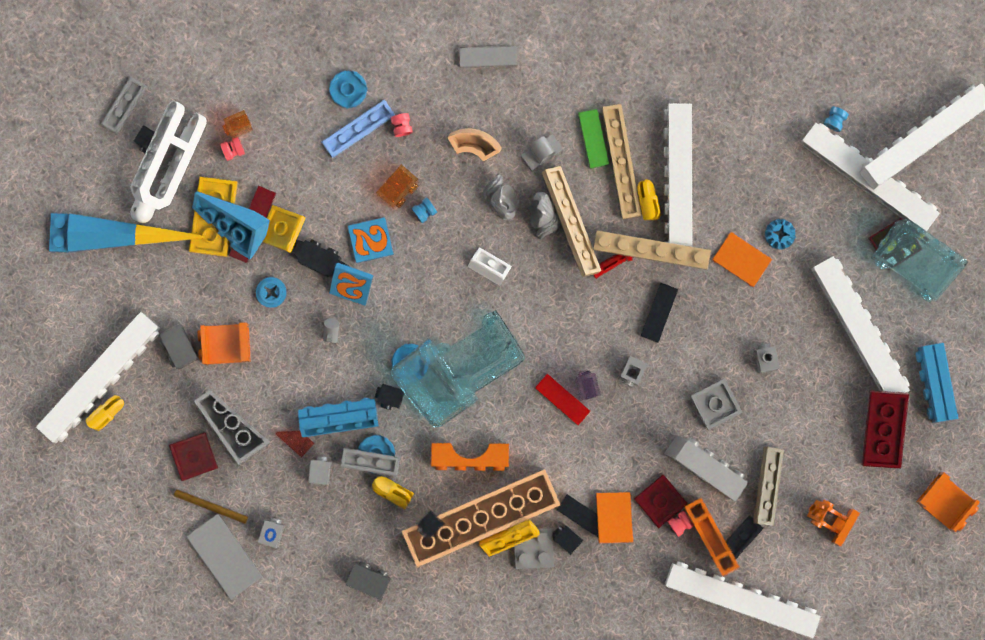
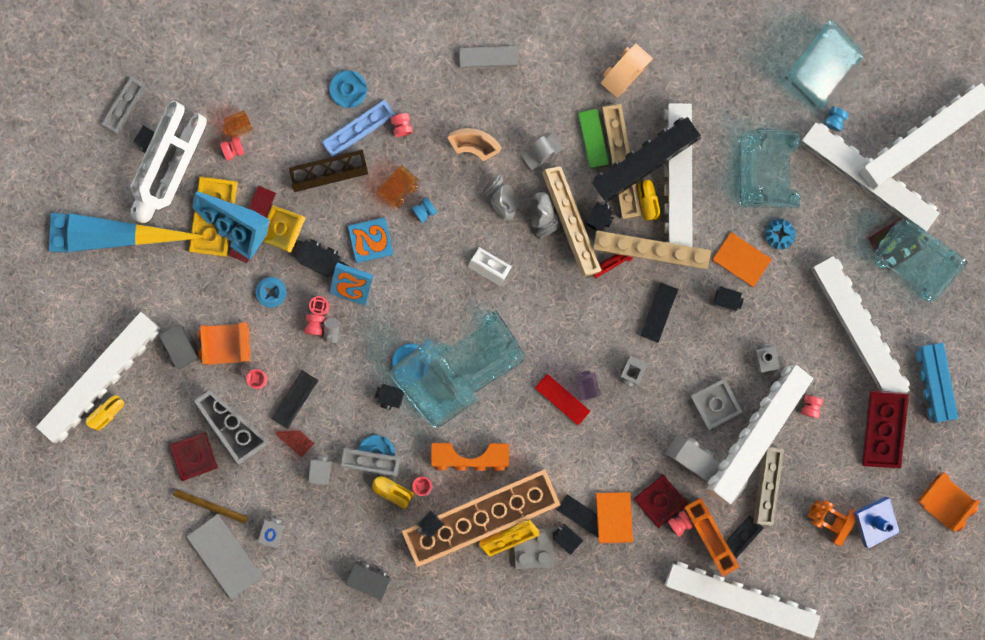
(253, 379): none -> coral wheel
(295, 399): none -> black tile
(314, 326): none -> coral wheel
(319, 308): none -> coral wheel
(328, 178): none -> dark brown fence
(338, 417): dark azure brick -> none
(422, 486): none -> coral wheel
(600, 217): none -> black brick
(626, 70): none -> light nougat brick
(647, 159): none -> black brick
(728, 299): none -> black brick
(759, 434): none -> white brick
(766, 169): none -> clear light blue windscreen
(811, 406): none -> coral wheel
(822, 66): none -> clear light blue windscreen
(876, 522): none -> tile

